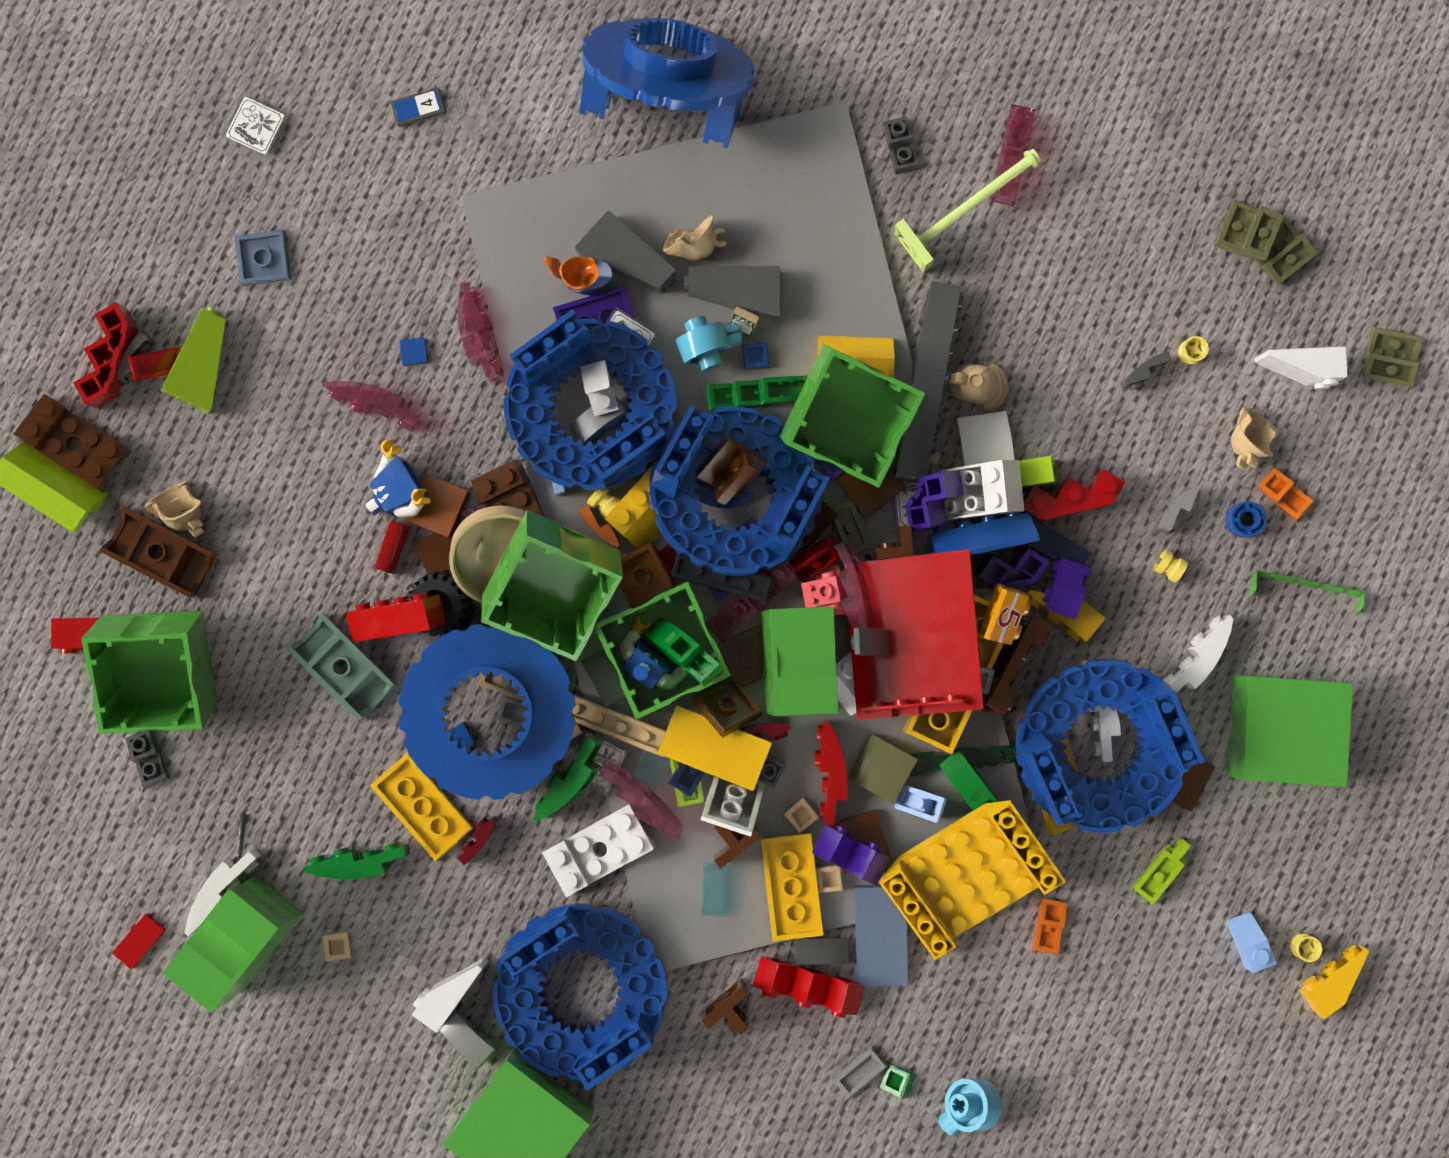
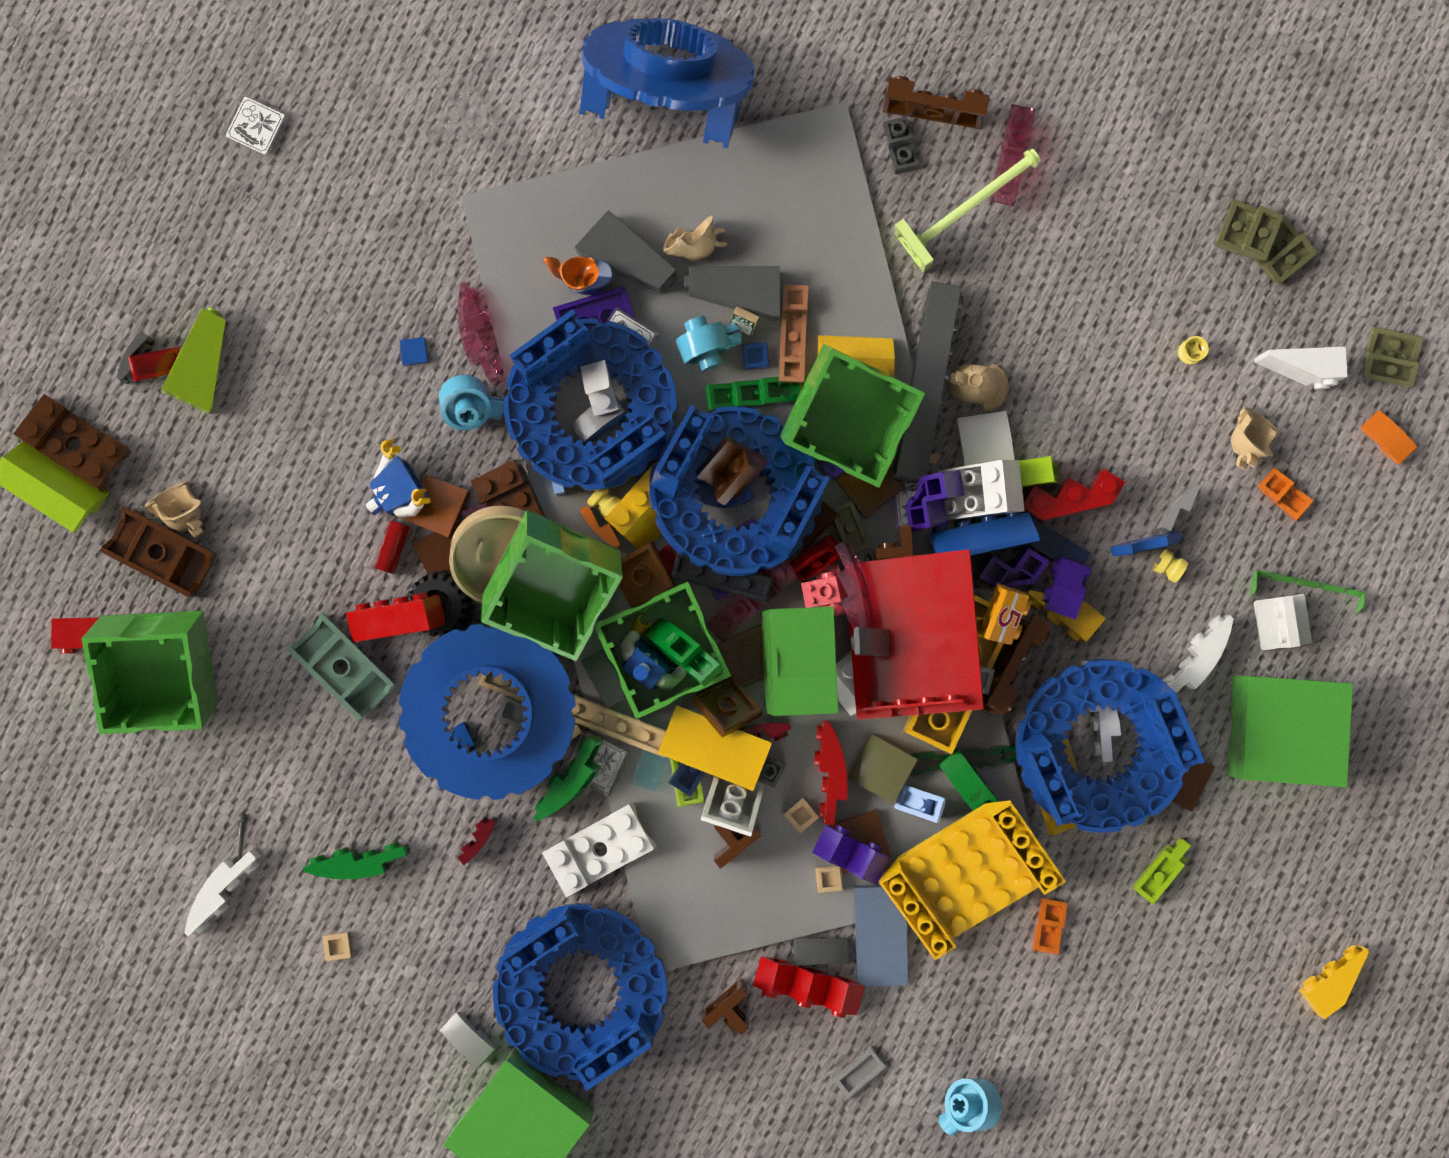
(106, 356): red brick -> none
(138, 941): red tile -> none
(147, 757): dark grey slope -> none
(232, 943): bright green tile -> none
(262, 257): sand blue tile -> none
(365, 398): clear pink slope -> none
(417, 107): tile -> none
(422, 807): yellow tile -> none
(438, 1003): white slope -> none
(467, 403): none -> medium azure piece
(648, 805): clear pink slope -> none
(714, 890): clear light blue tile -> none
(791, 886): yellow plate -> none
(793, 333): none -> nougat slope
(898, 1081): green slope -> none
(924, 105): none -> reddish brown piece
(1141, 373): dark grey slope -> none
(1146, 543): none -> blue tile
(1251, 943): light blue slope -> none
(1257, 519): blue wheel -> none
(1282, 622): none -> white bracket
(1310, 950): light yellow wheel -> none
(1389, 437): none -> orange slope

